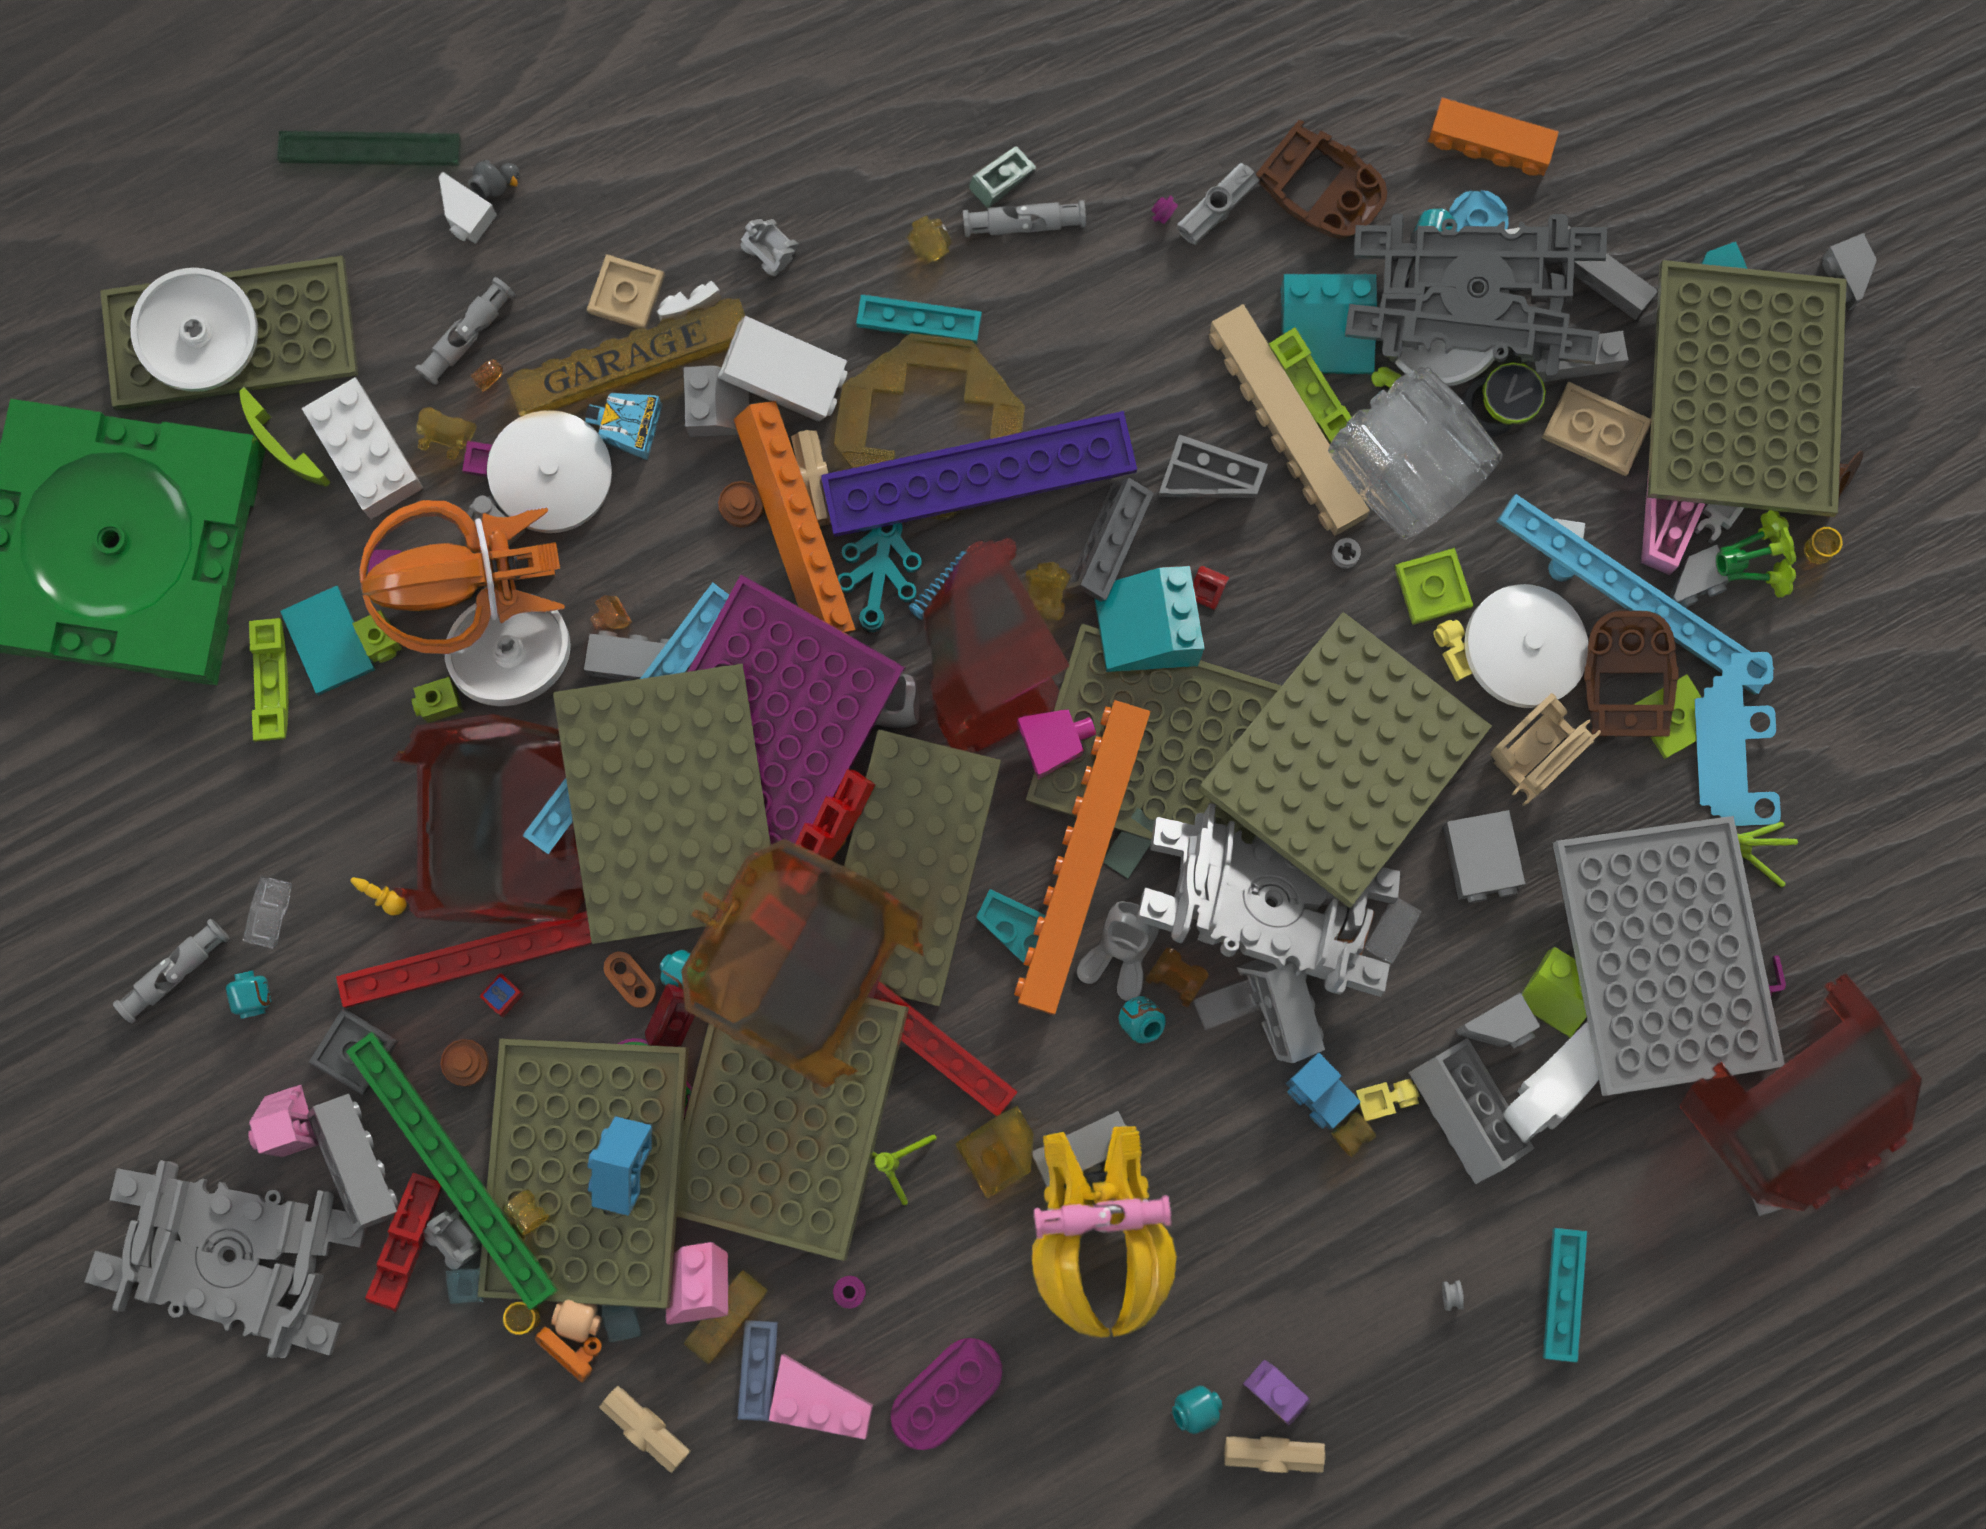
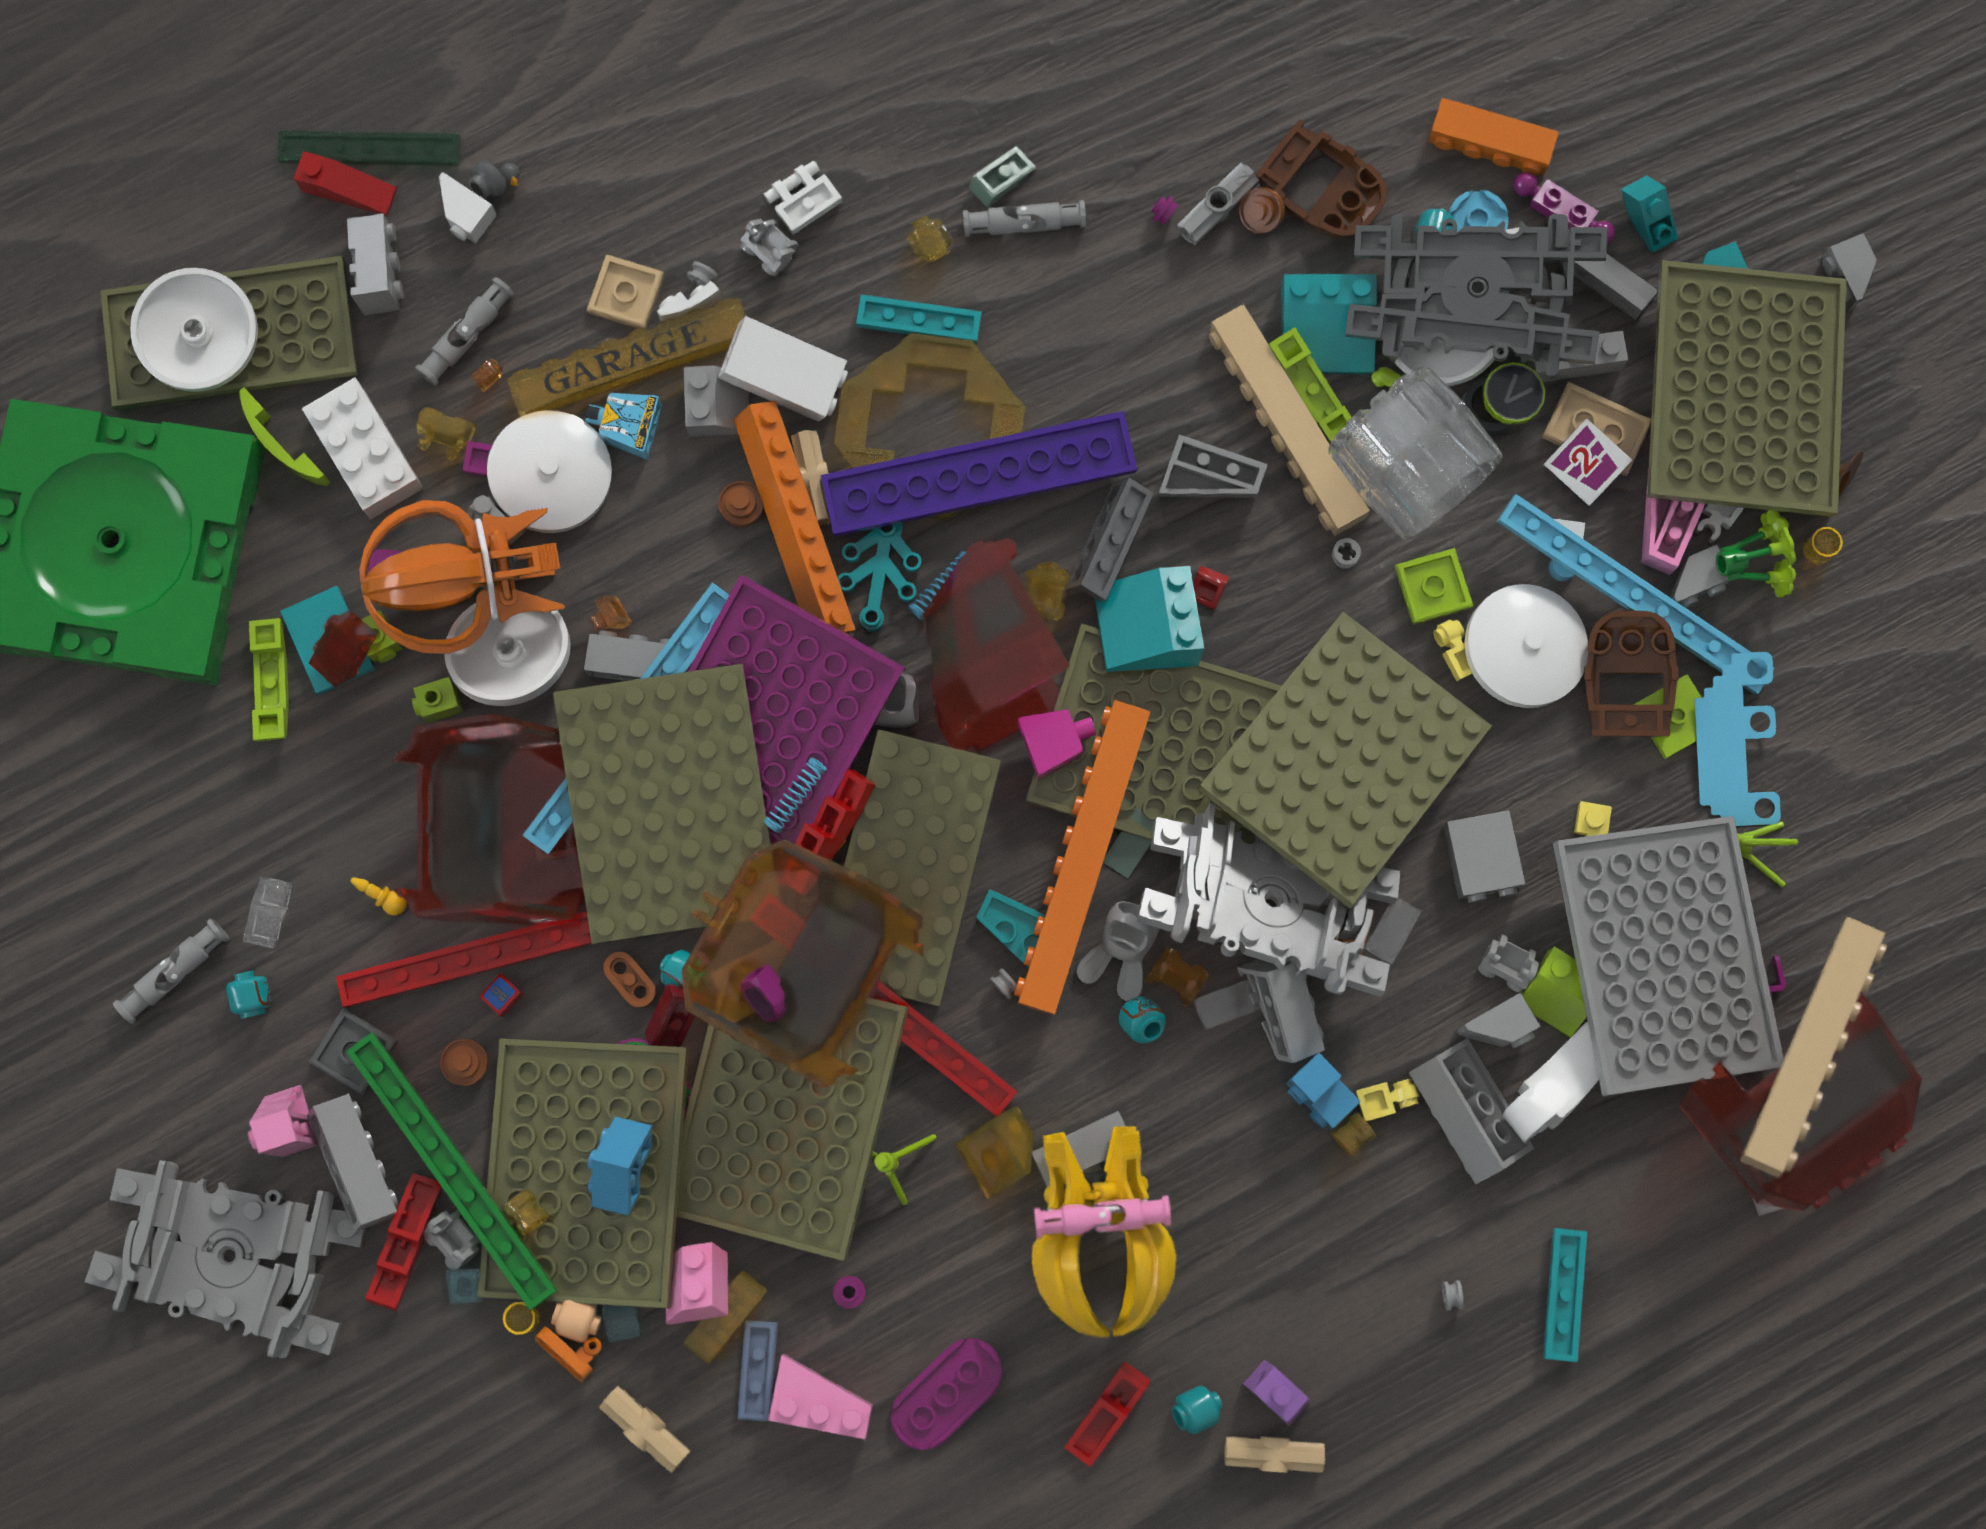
(342, 648): none -> clear red brick
(343, 184): none -> red slope
(374, 264): none -> light grey wedge
(701, 274): none -> light grey bush
(764, 993): none -> magenta rock
(808, 203): none -> white plate
(818, 768): none -> medium azure piece
(1004, 983): none -> light grey bush
(1107, 1414): none -> red slope
(1261, 210): none -> dark orange plate
(1509, 963): none -> light grey piece
(1537, 744): tan animal -> none
(1554, 200): none -> magenta plate
(1587, 462): none -> tile
(1592, 819): none -> light yellow plate
(1650, 212): none -> teal slope
(1813, 1047): none -> tan brick

